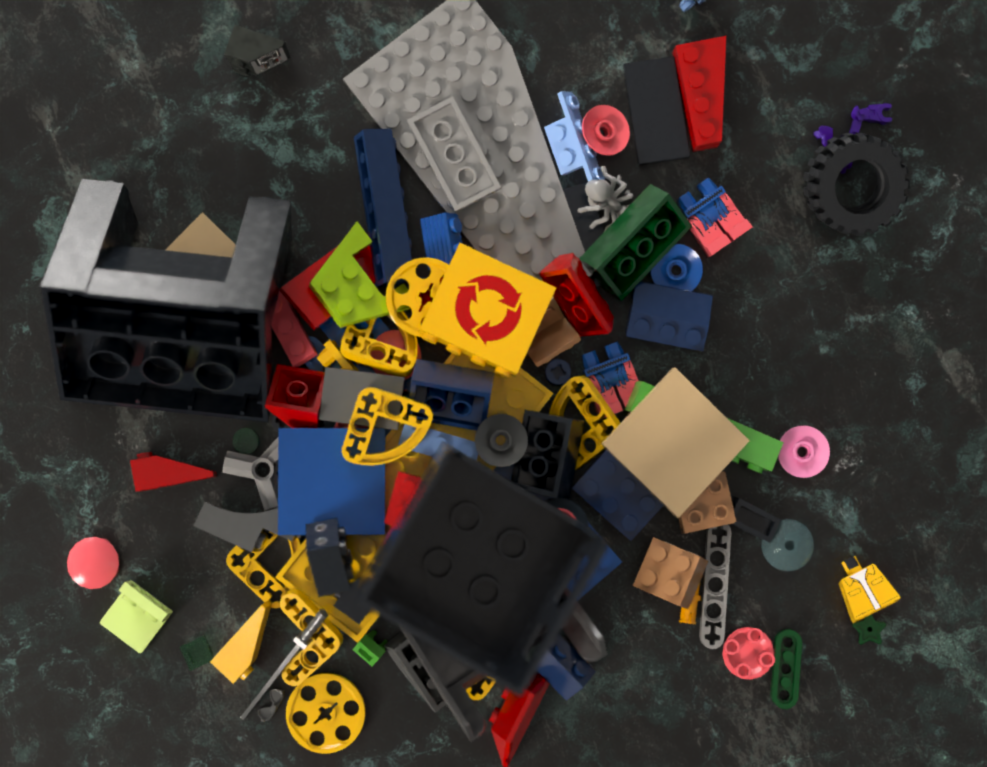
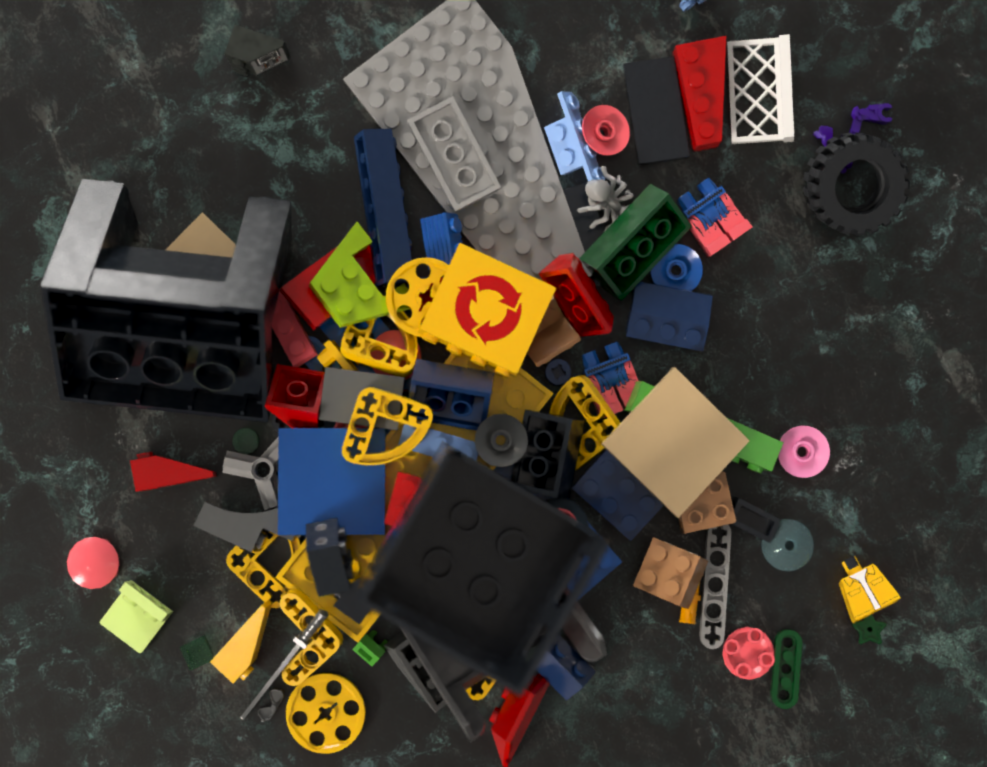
(783, 89): none -> white fence

